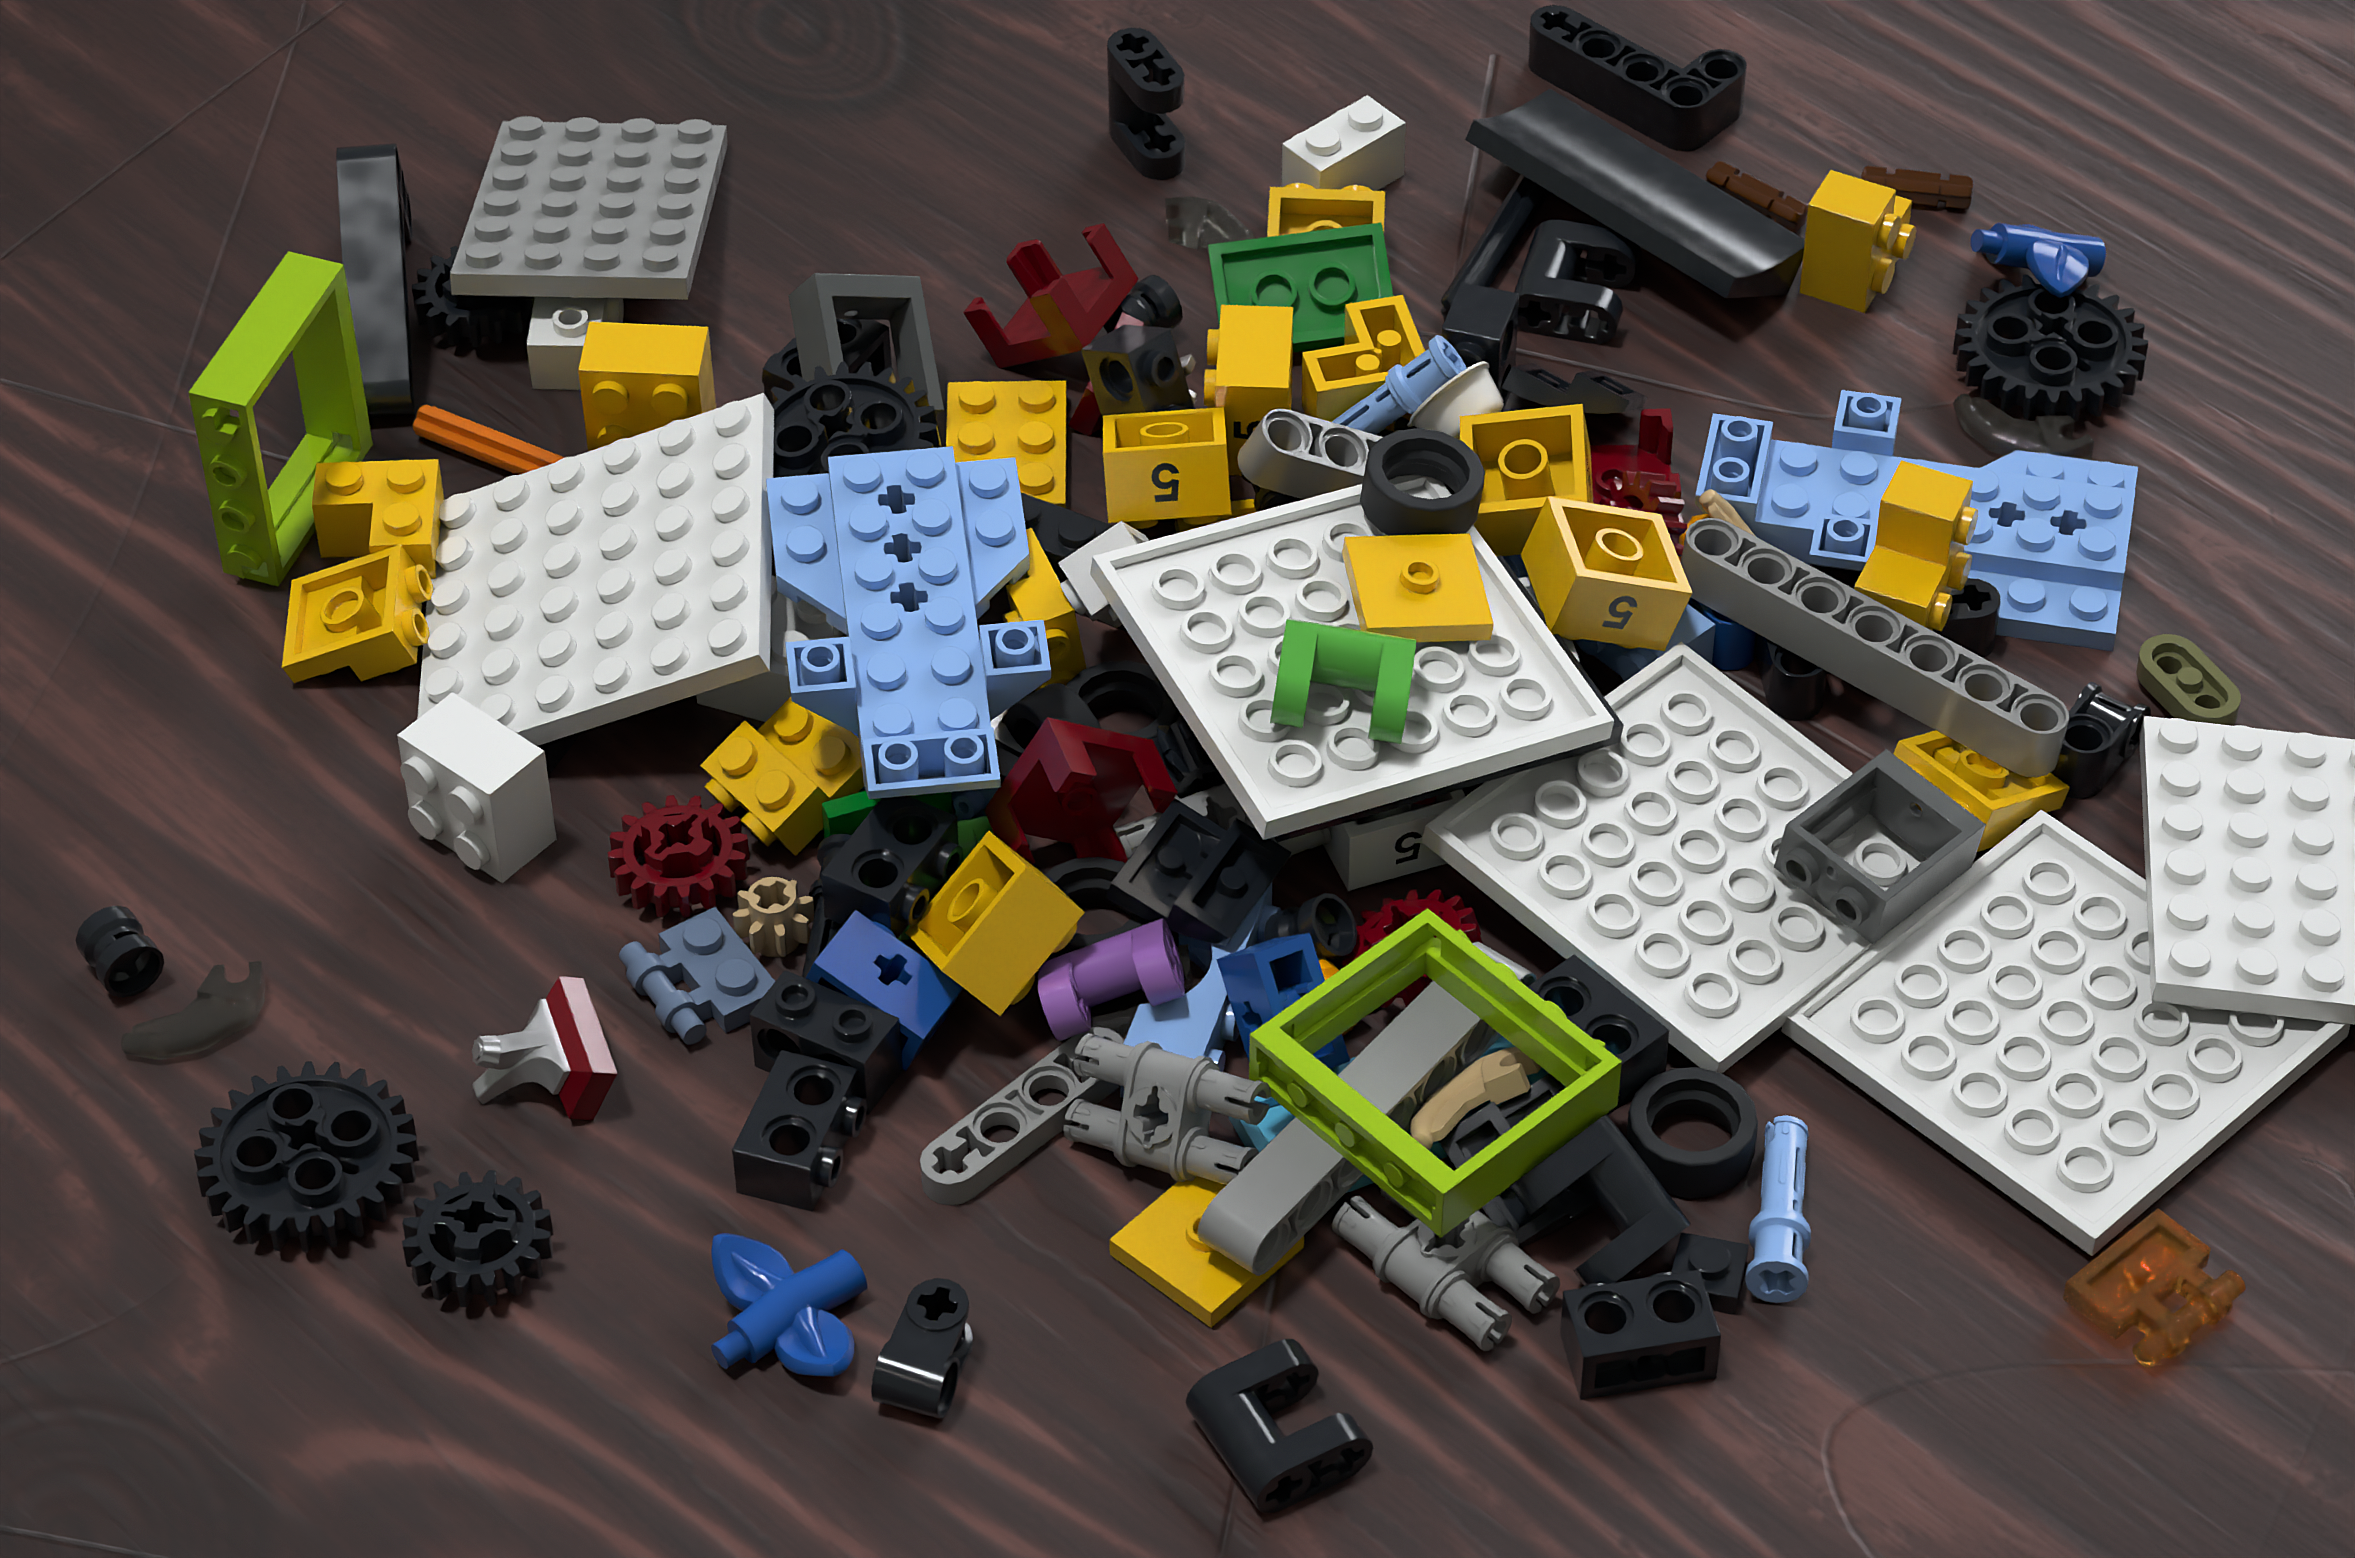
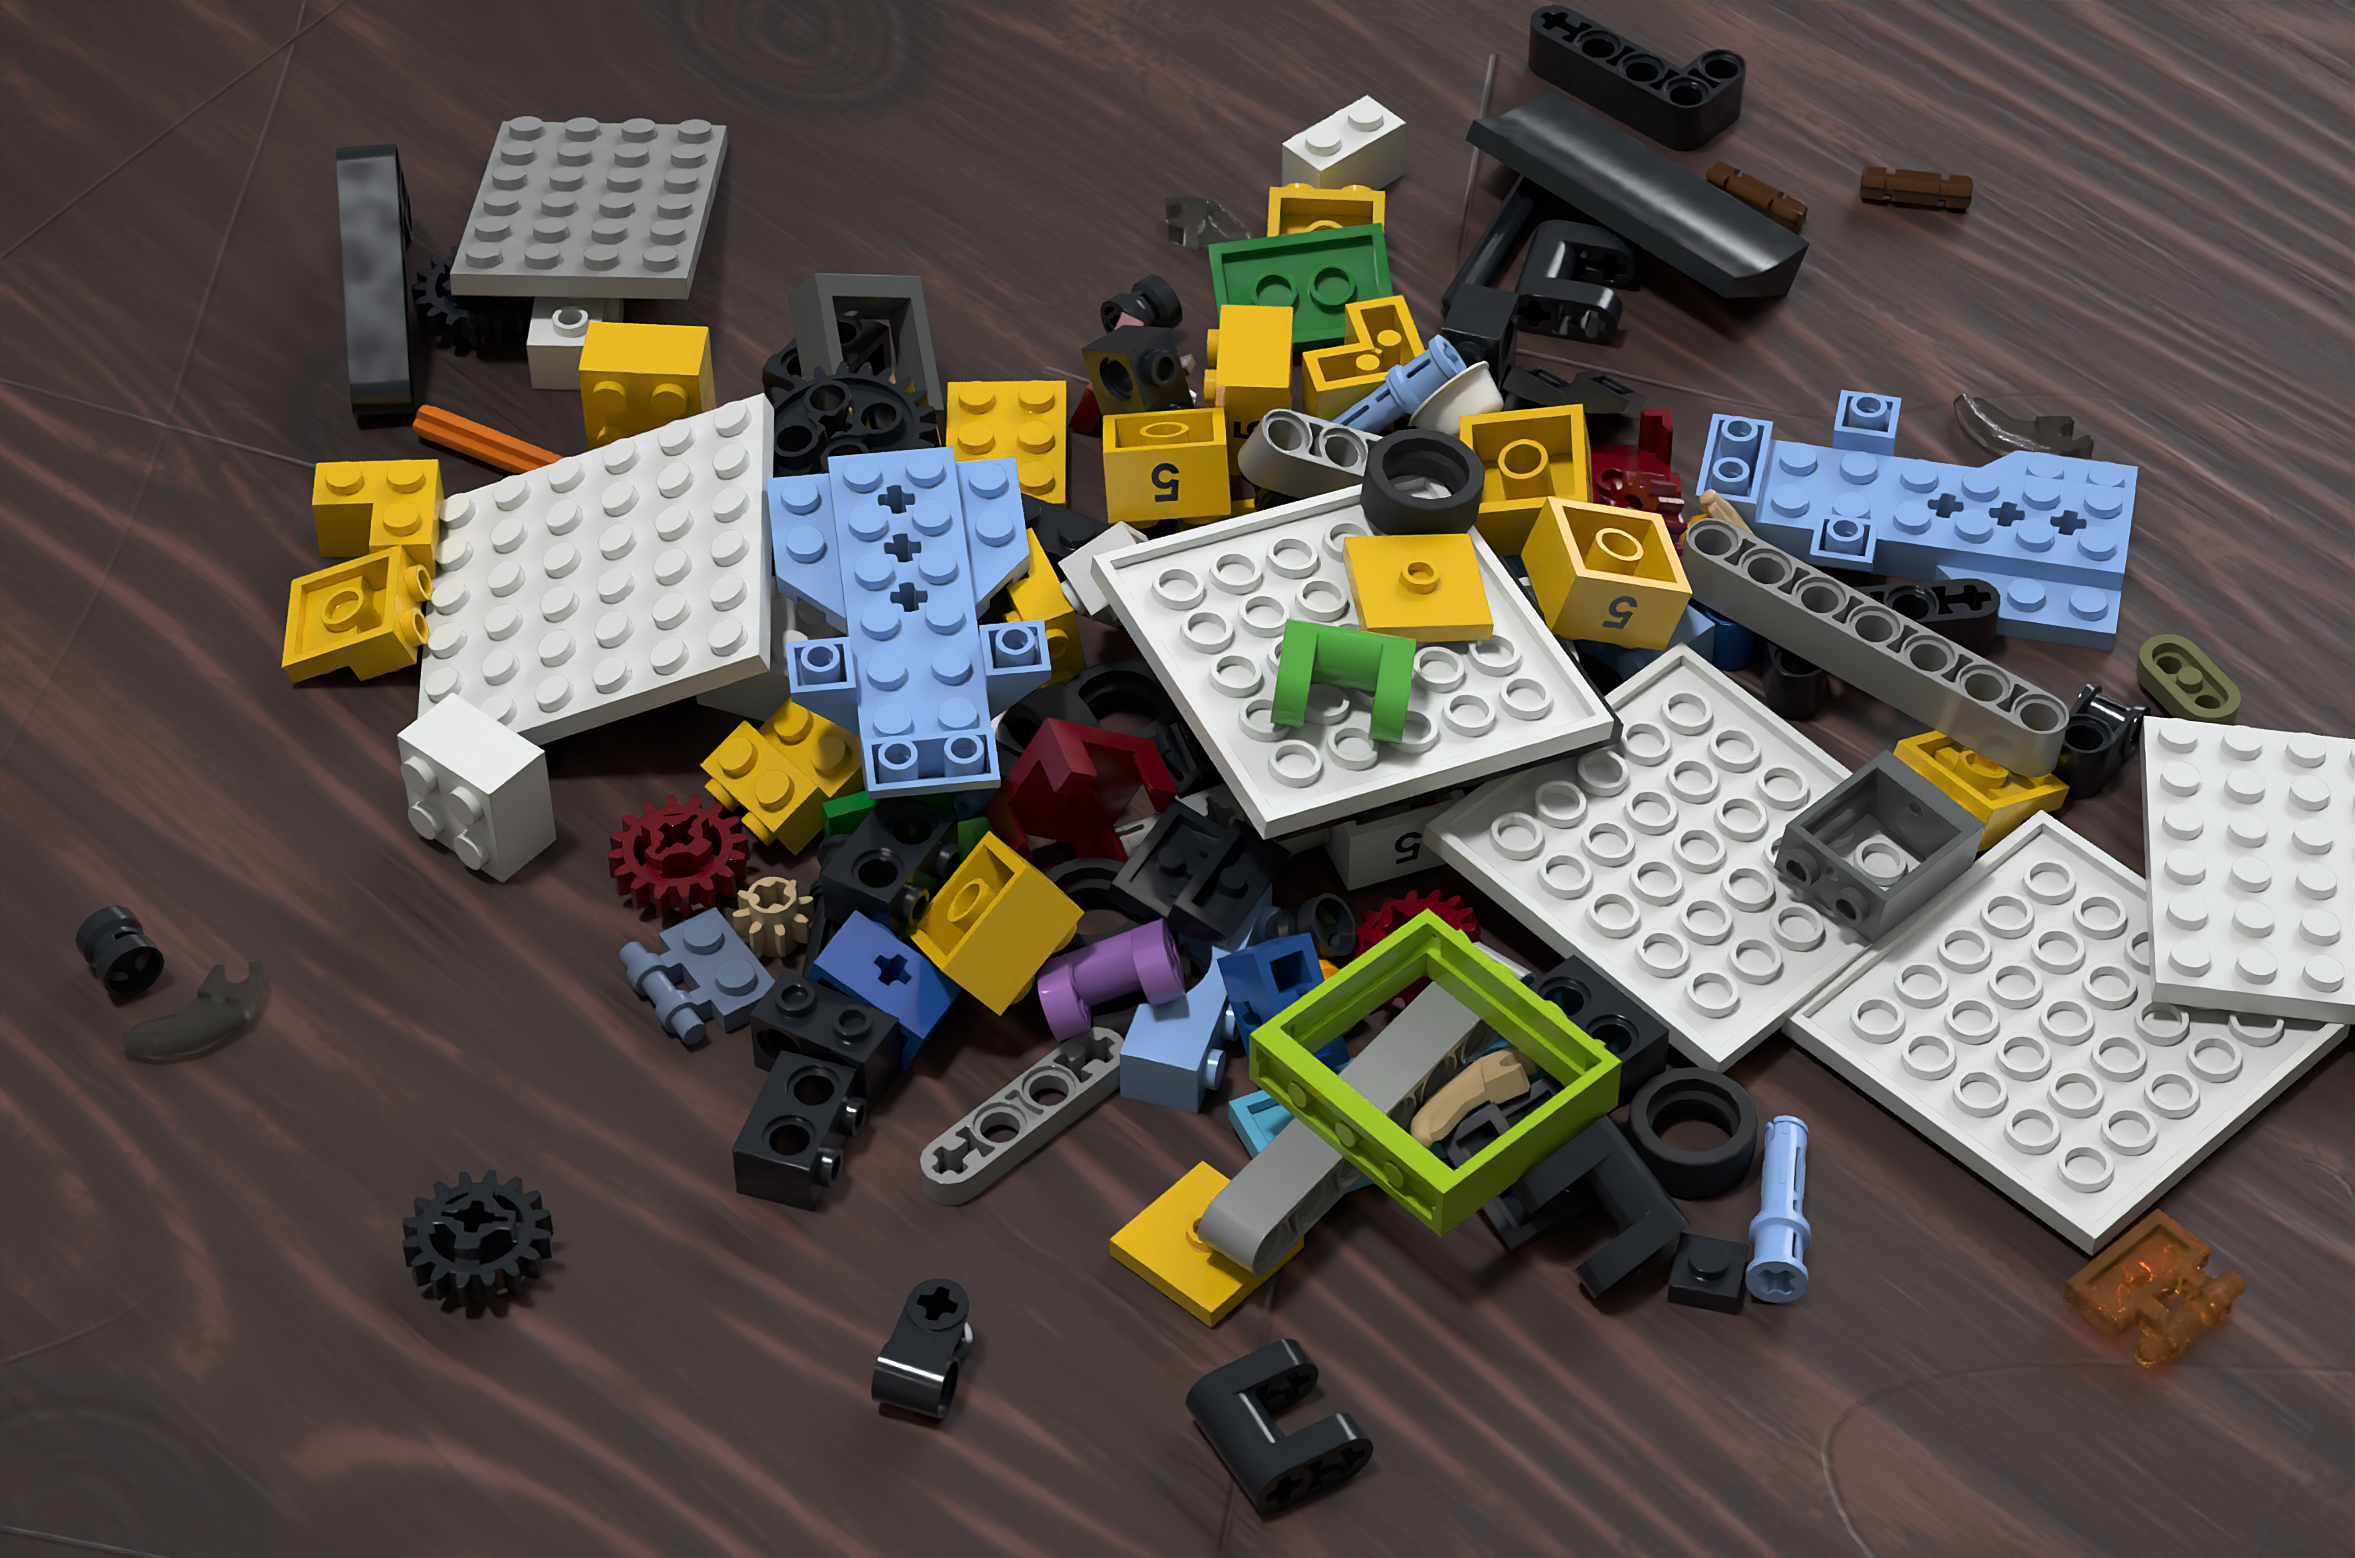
(297, 311): lime window -> none
(307, 1156): black gear -> none
(557, 1049): piece -> none
(785, 1307): blue plant -> none
(1060, 309): dark red panel -> none
(1141, 89): black connector -> none
(1165, 1109): light grey pin -> none
(1447, 1269): light grey pin -> none
(1640, 1334): black brick -> none
(1854, 240): yellow brick -> none
(1921, 544): yellow brick -> none
(2050, 349): black gear -> none
(2054, 258): blue plant -> none

